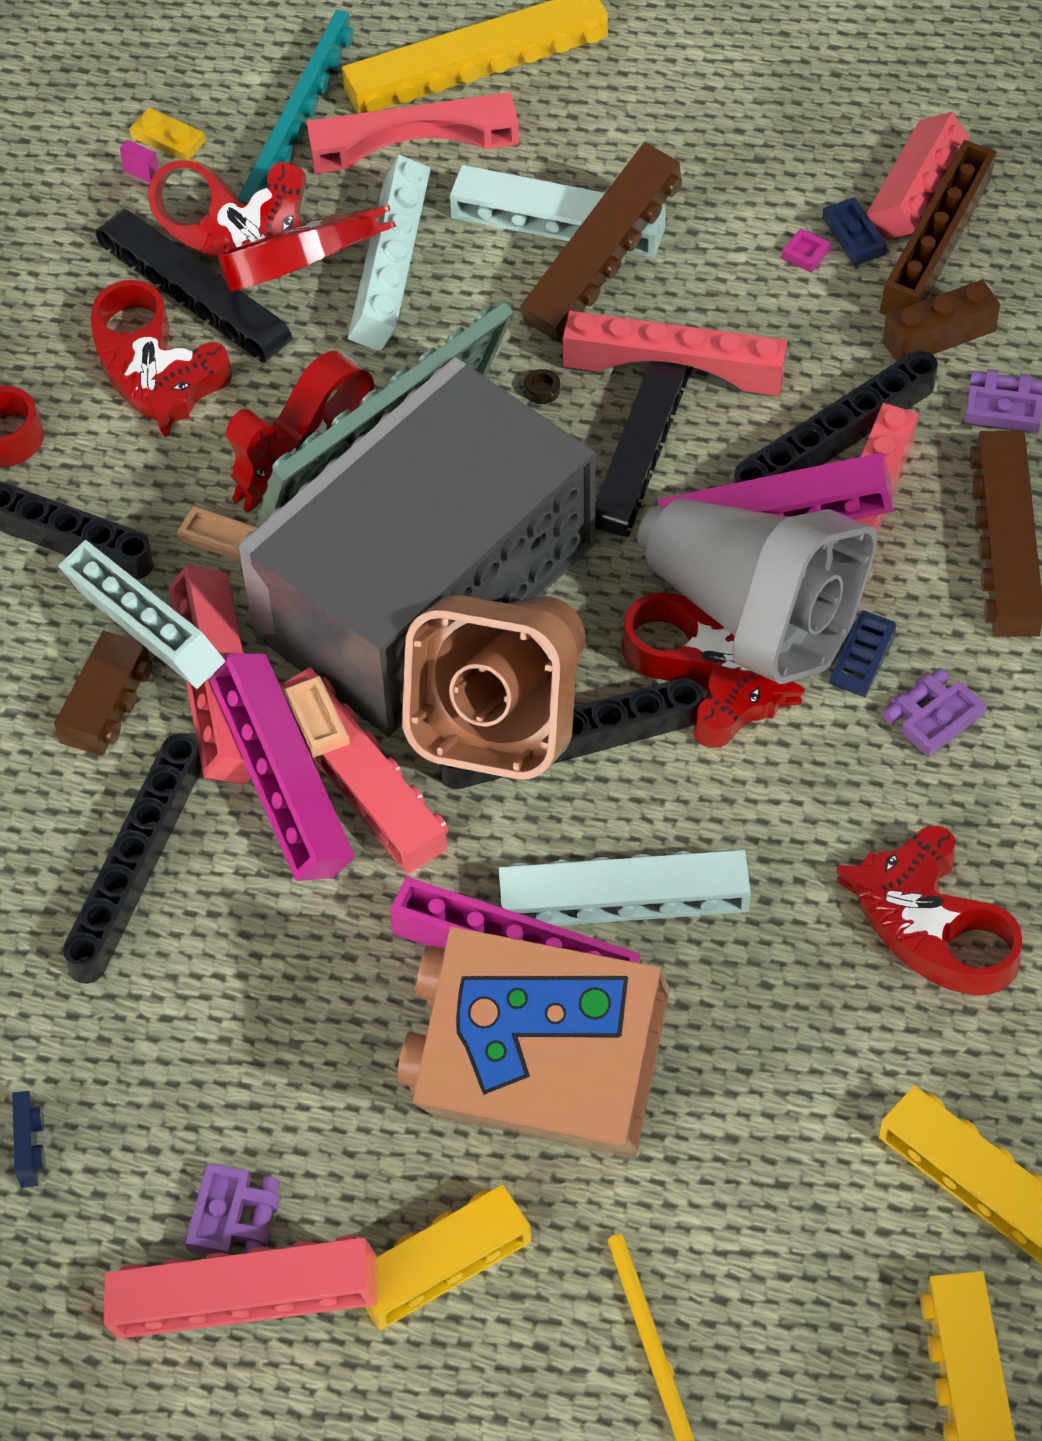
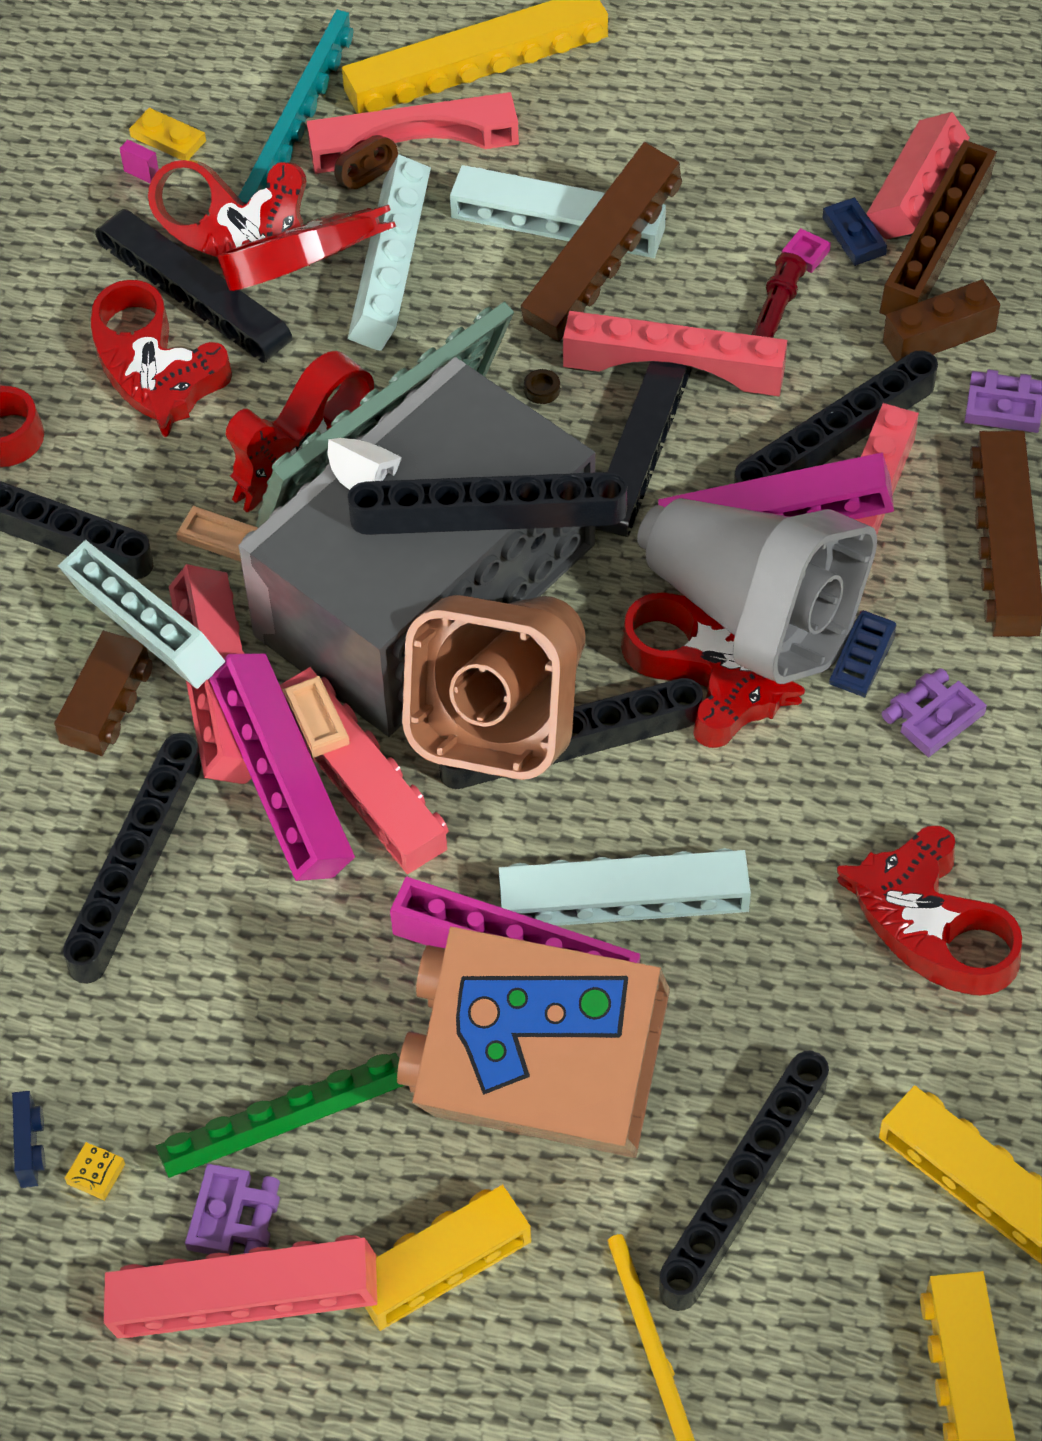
(95, 1171): none -> yellow tile
(274, 1117): none -> green plate
(360, 461): none -> white brick
(363, 163): none -> reddish brown plate
(488, 503): none -> black beam
(741, 1197): none -> black beam
(780, 290): none -> dark red pin

